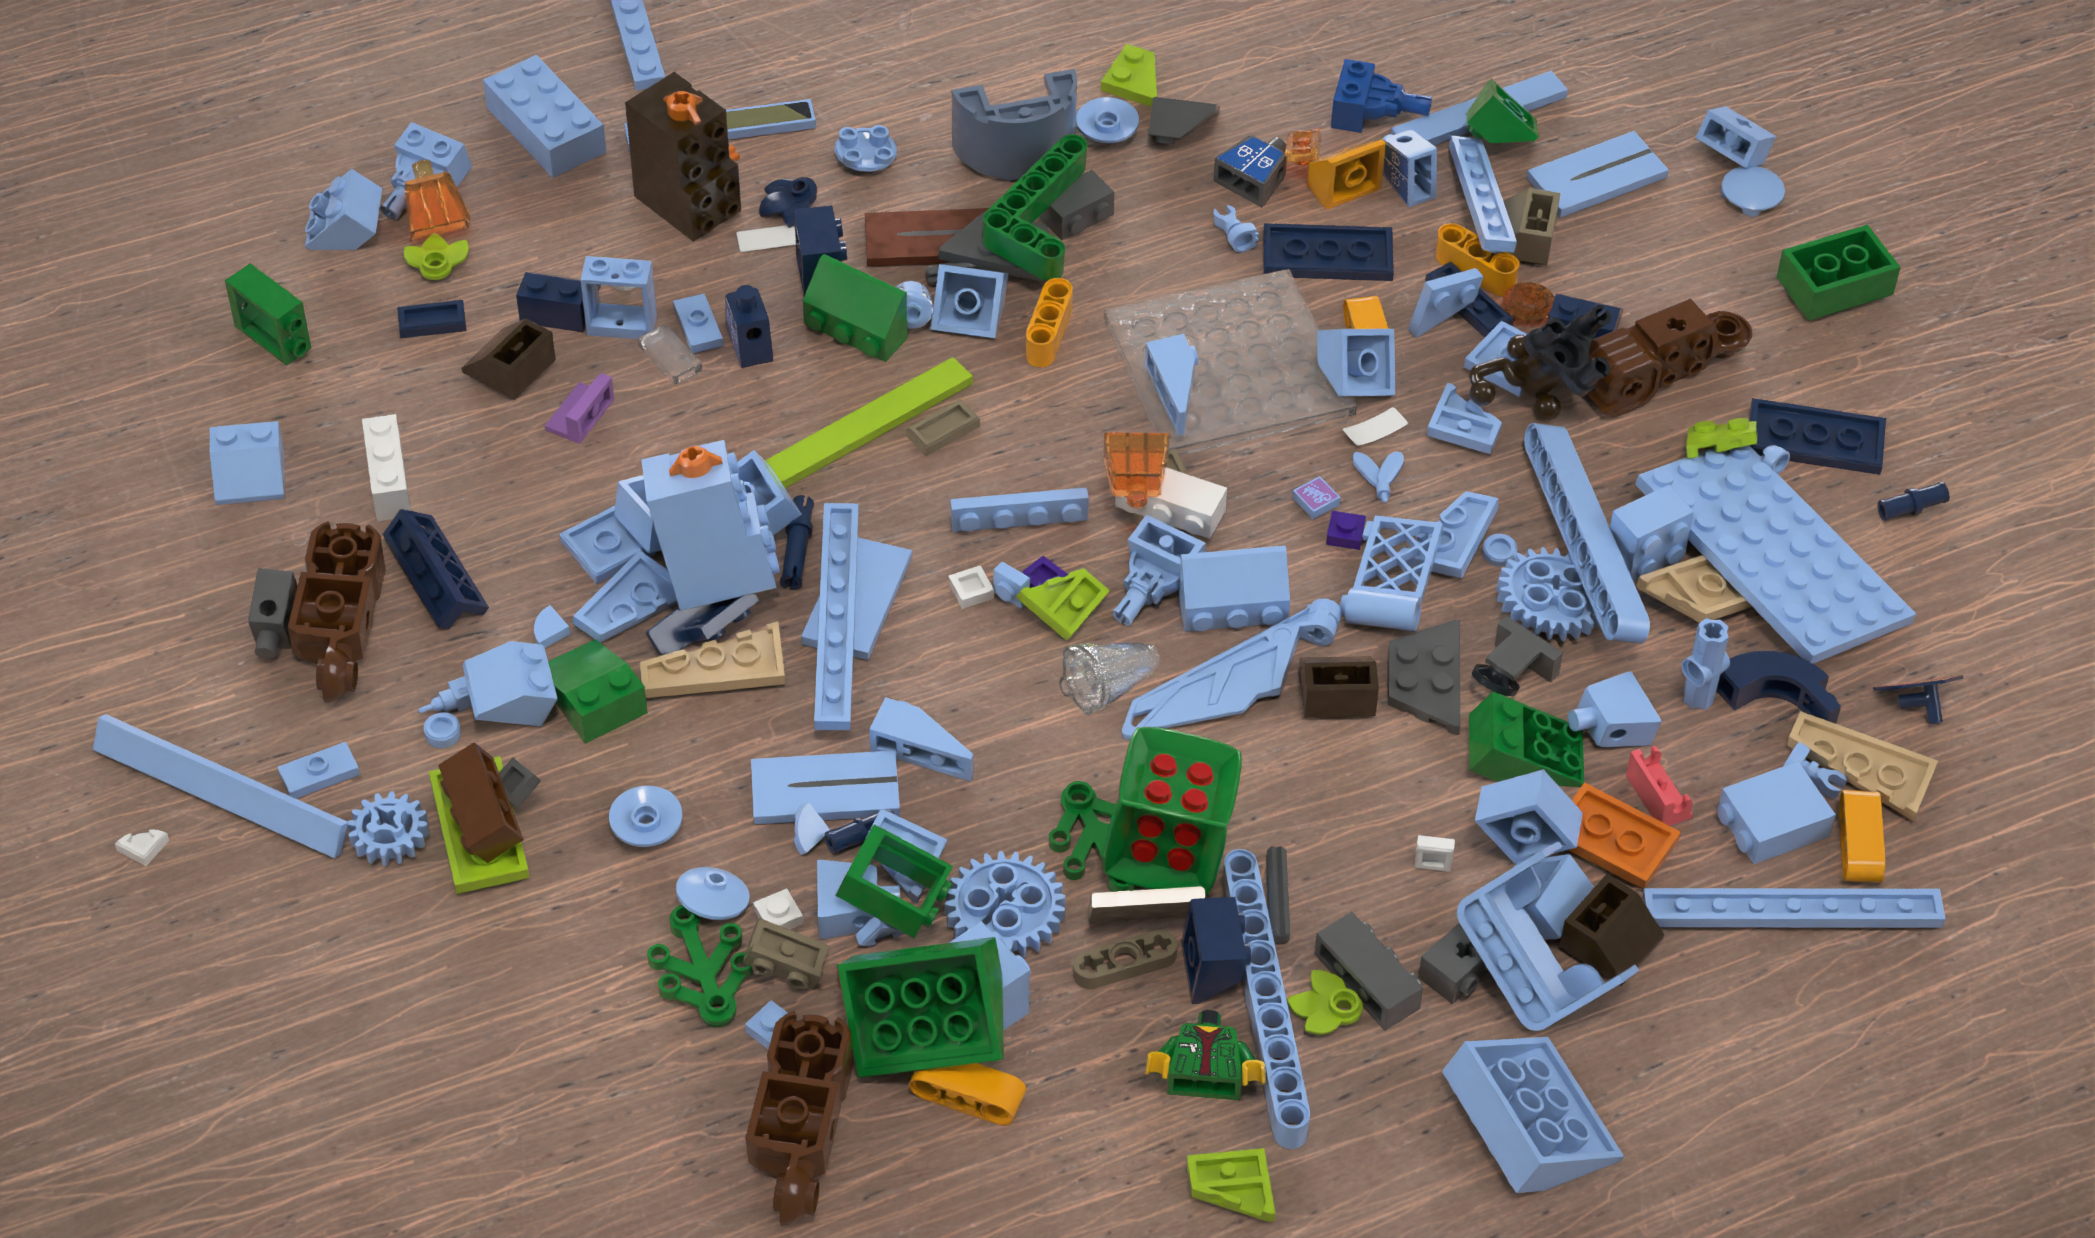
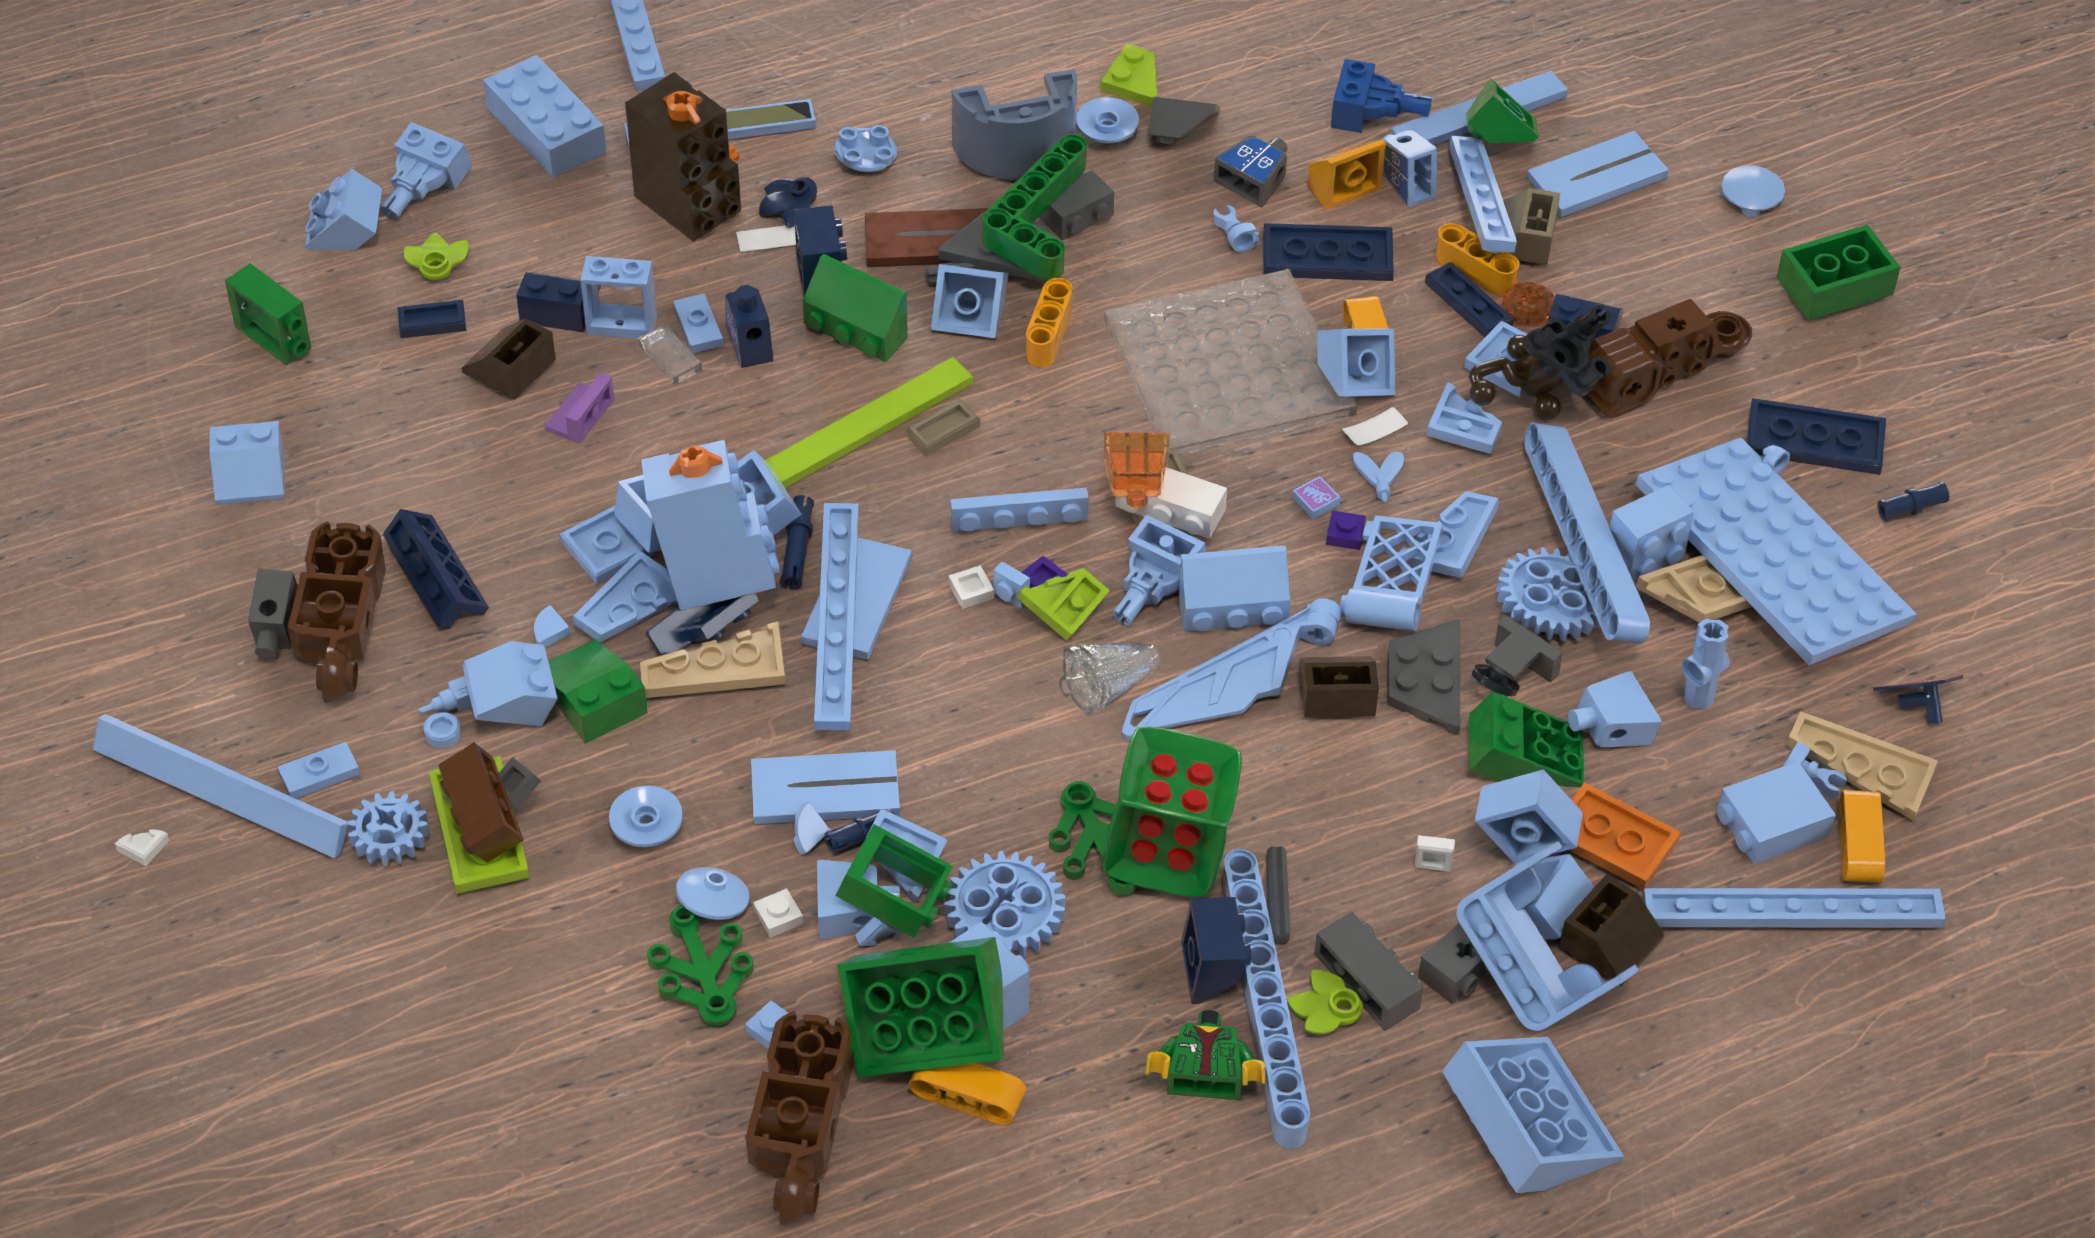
(385, 466): white brick -> none
(433, 203): clear orange torso -> none
(785, 954): dark tan bracket -> none
(918, 304): light blue head -> none
(919, 740): light blue slope -> none
(1117, 972): dark tan beam -> none
(1142, 904): tile -> none
(1171, 369): light blue slope -> none
(1233, 1181): lime wing -> none
(1303, 146): clear orange plate -> none
(1444, 298): light blue wing -> none
(1499, 549): light blue tile -> none
(1657, 789): coral hinge -> none
(1723, 437): lime wing -> none
(1735, 137): light blue brick -> none
(1778, 676): dark blue arch -> none

